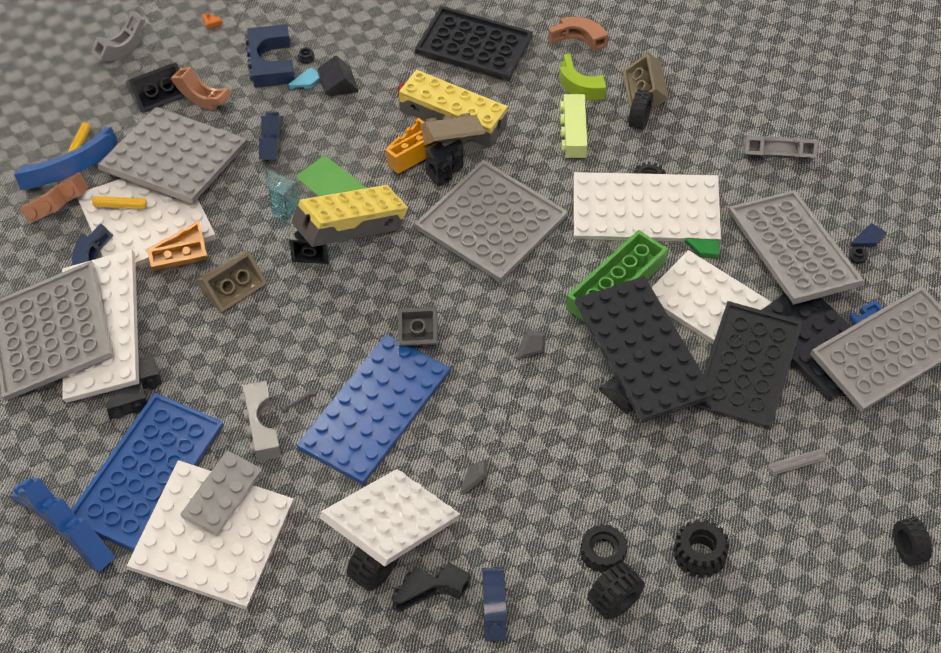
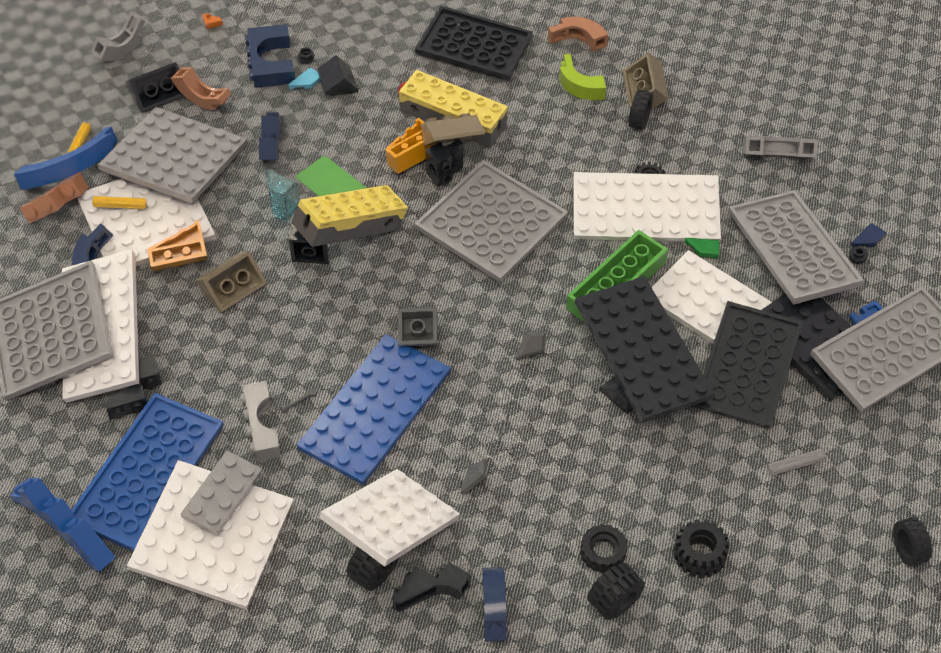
(574, 126): yellowish green brick -> none

